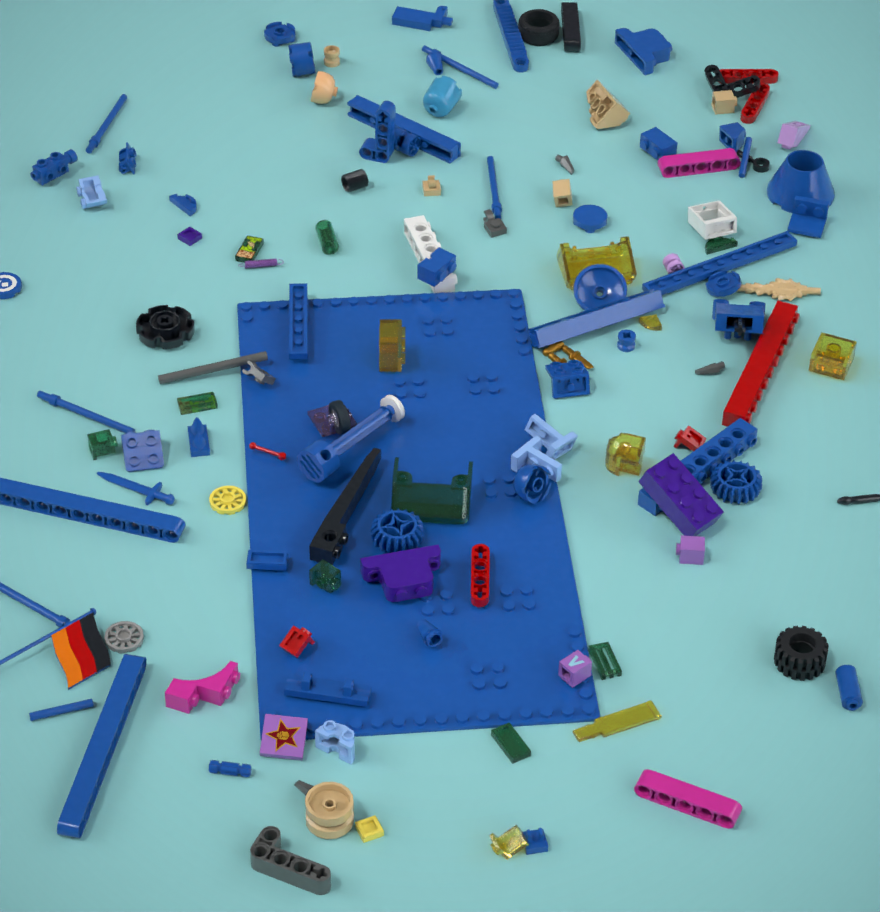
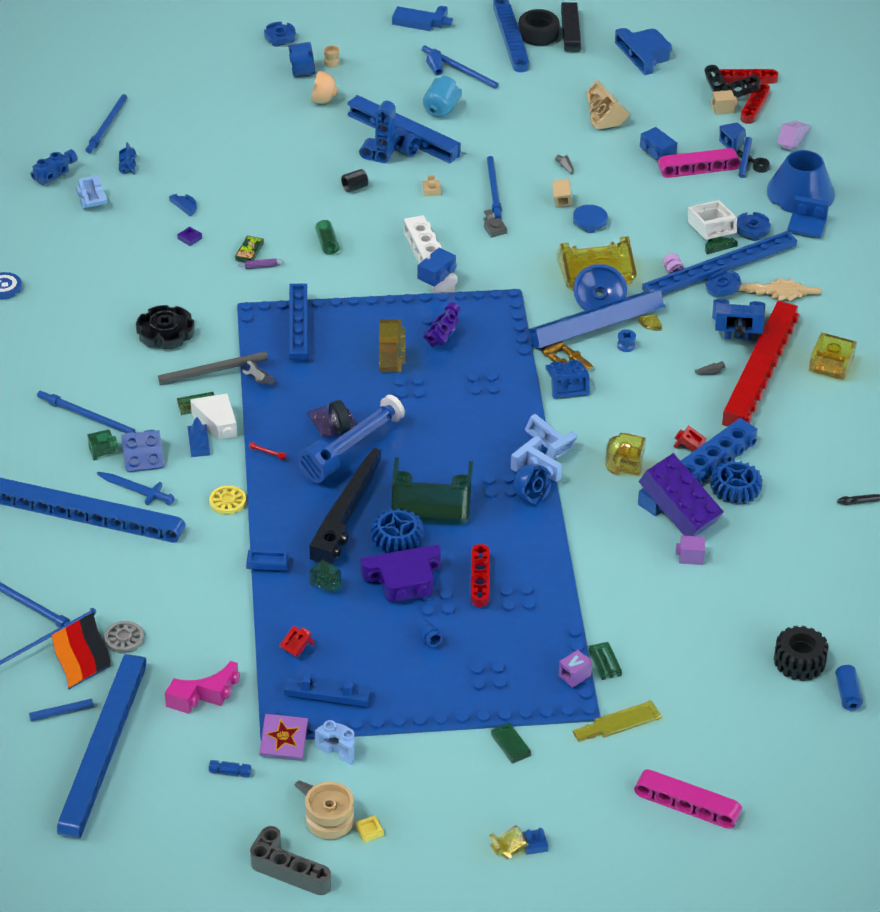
(216, 414): none -> white slope
(443, 325): none -> dark purple brick
(753, 225): none -> blue plate

